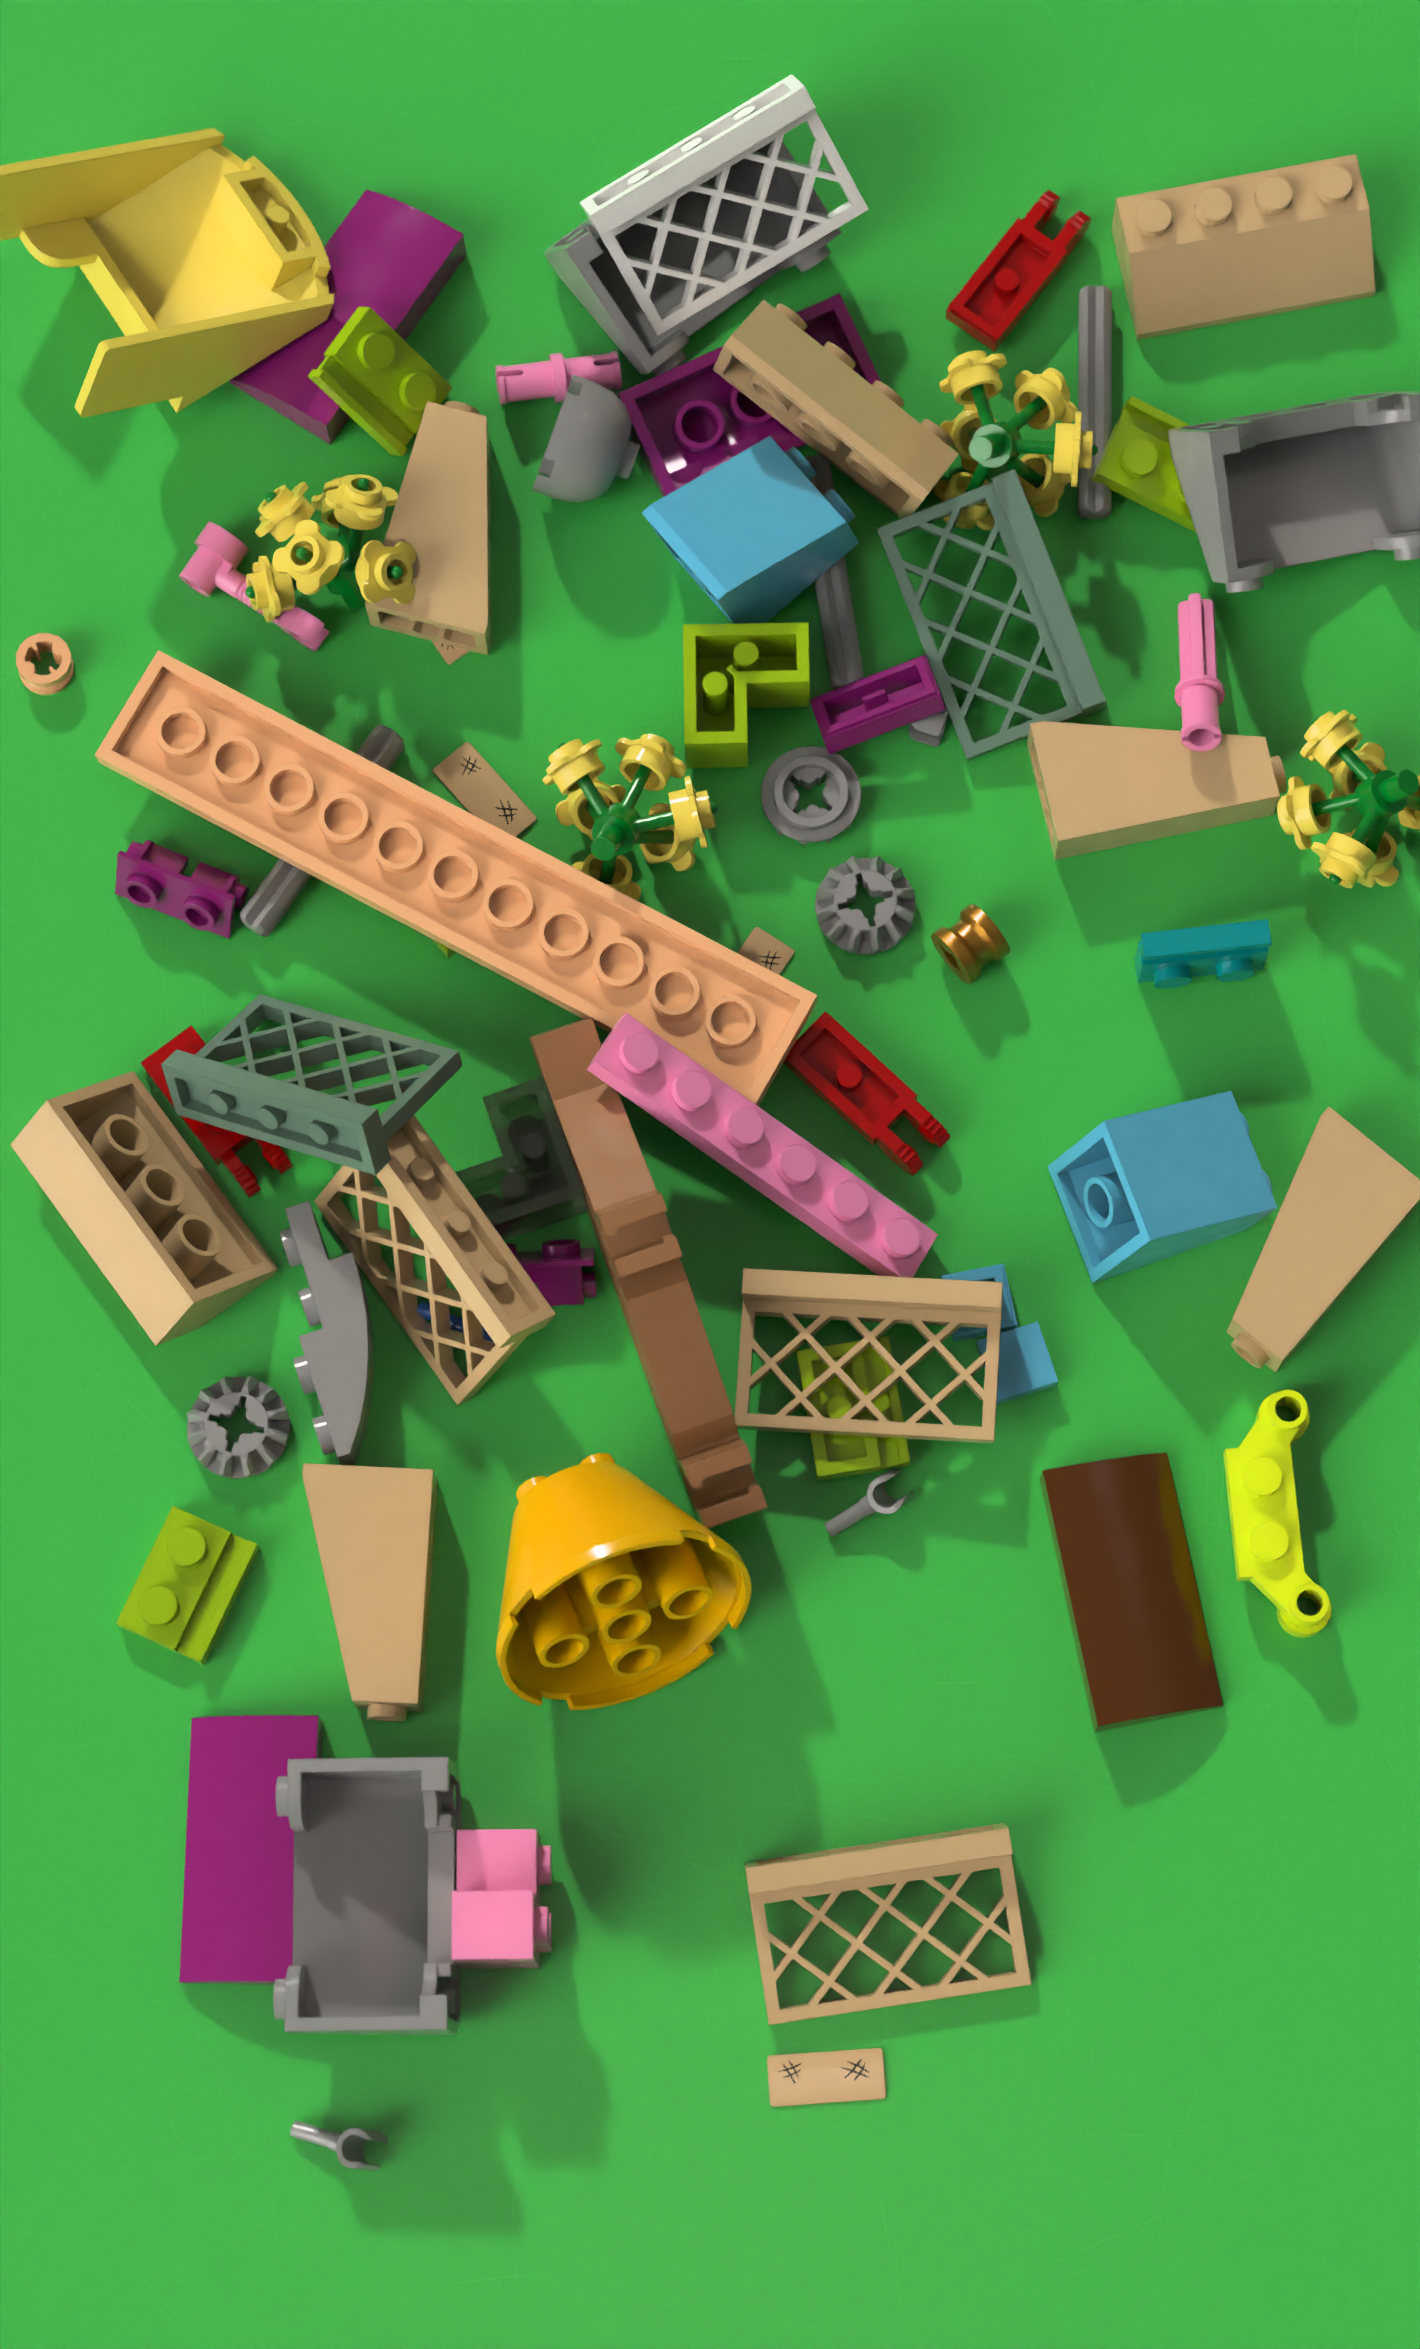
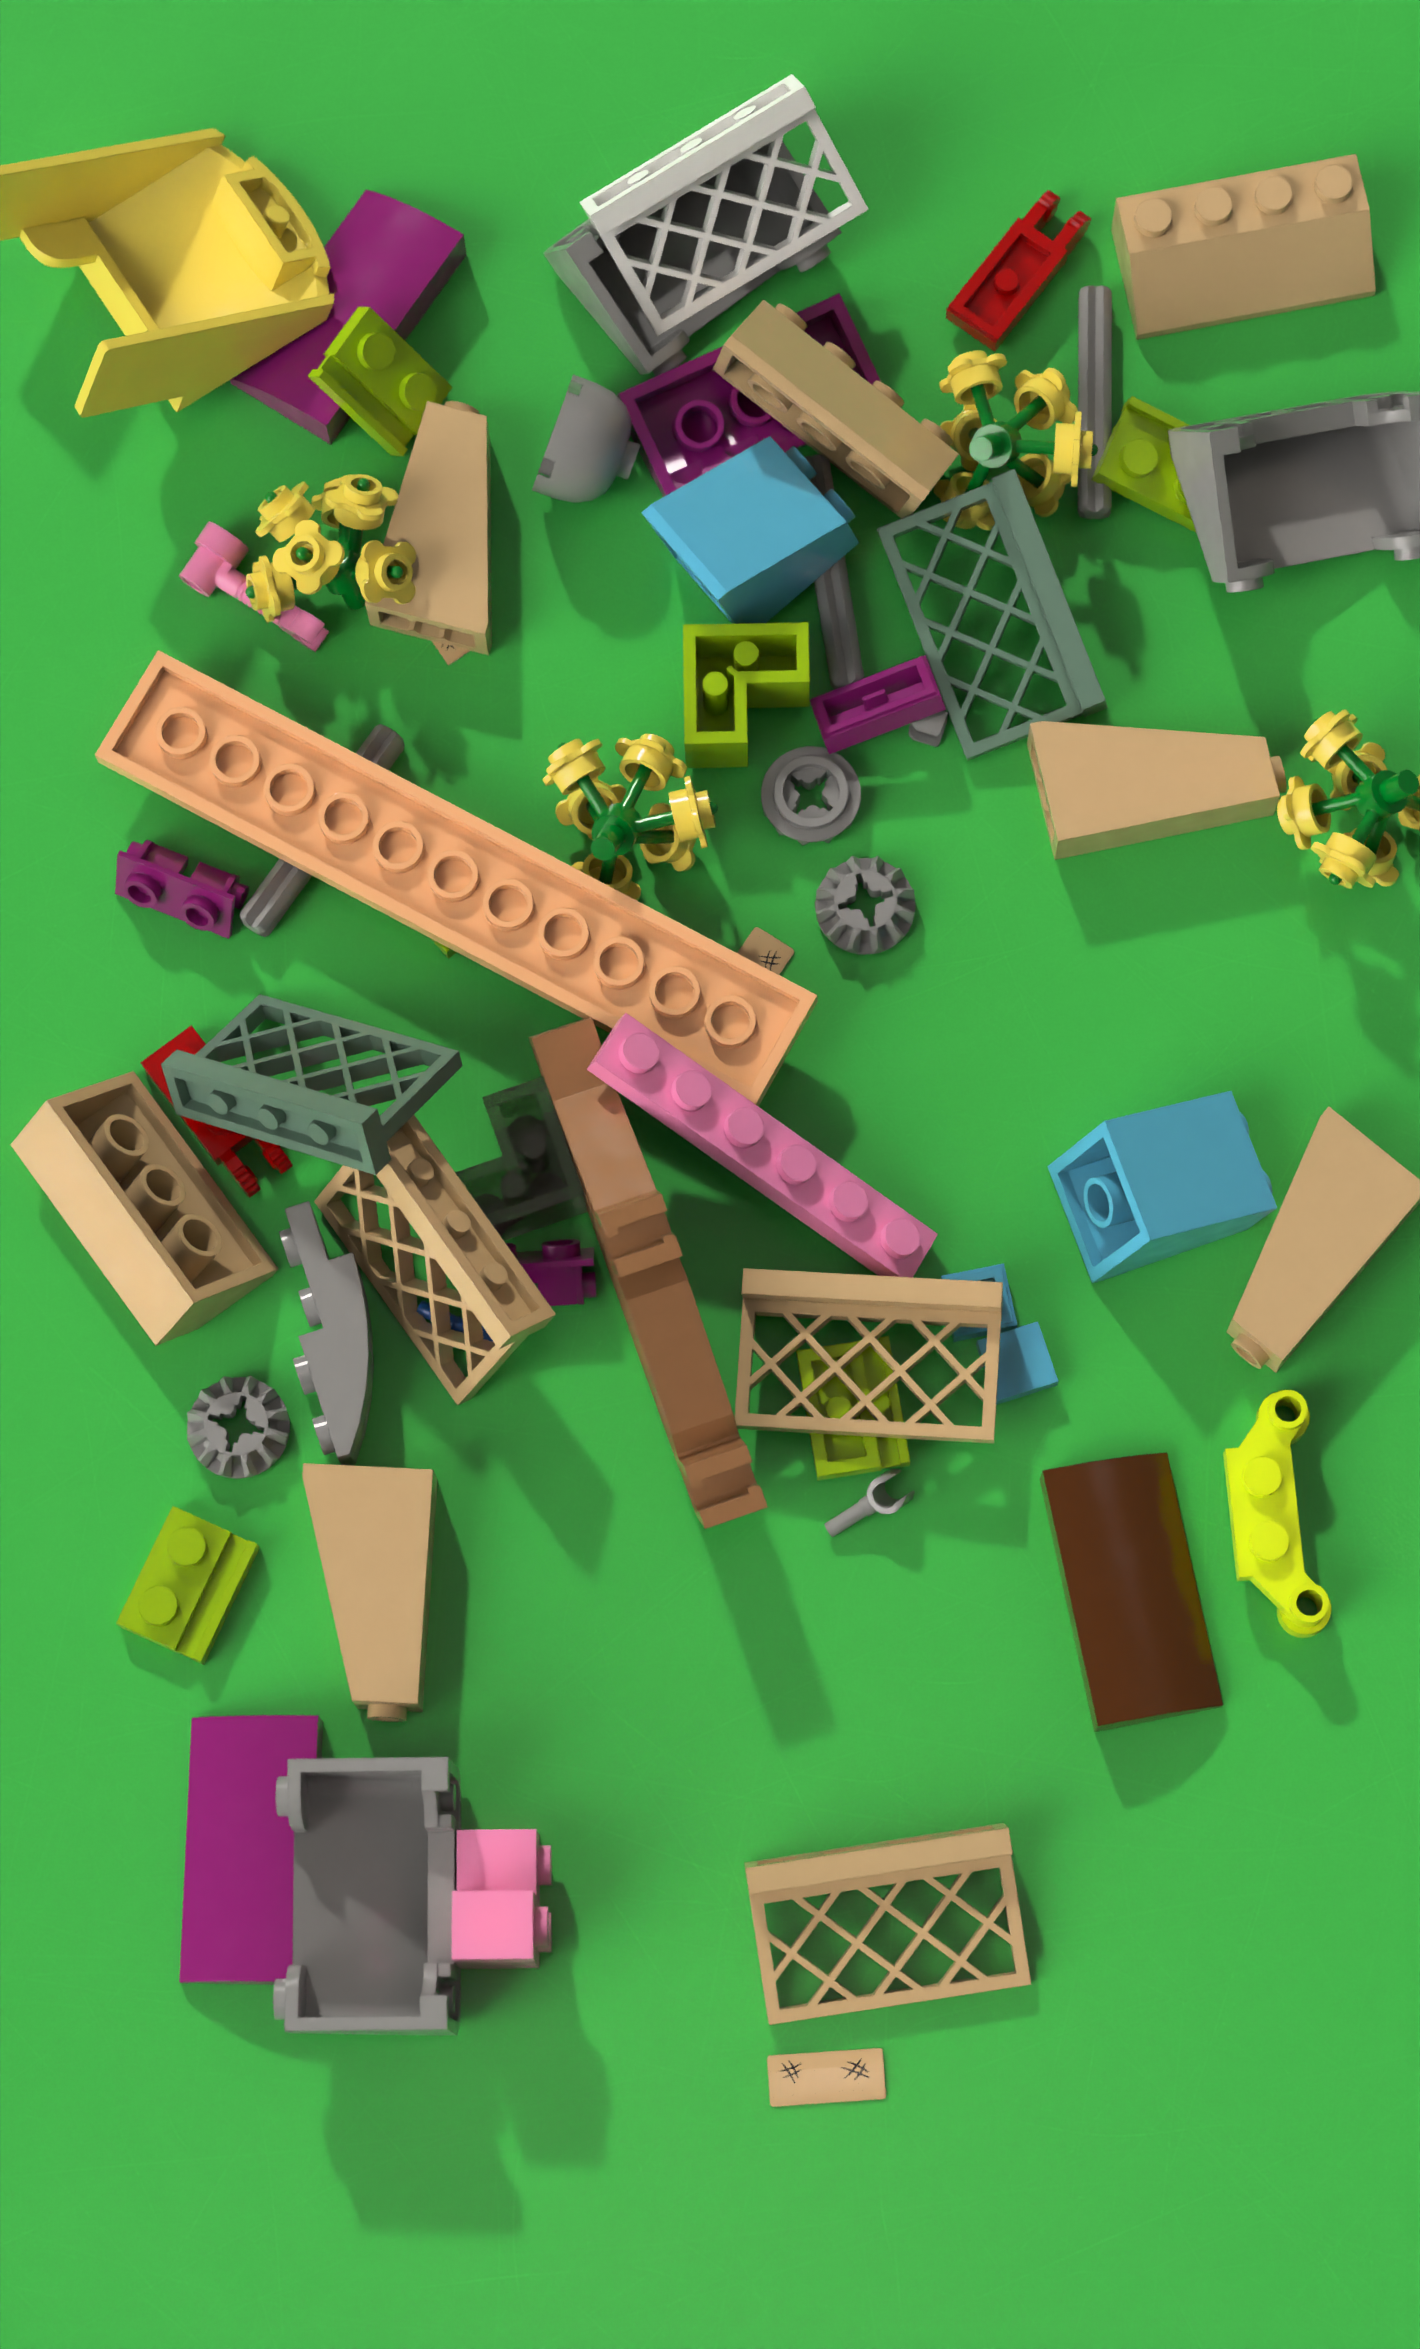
(57, 679): light nougat bush -> none
(348, 2144): light grey hand -> none
(483, 790): tan sticker -> none
(553, 376): bright pink pin -> none
(610, 1589): yellow cone -> none
(862, 1090): red hinge -> none
(970, 943): pearl gold wheel -> none
(1199, 689): bright pink axle -> none
(1222, 949): teal plate -> none

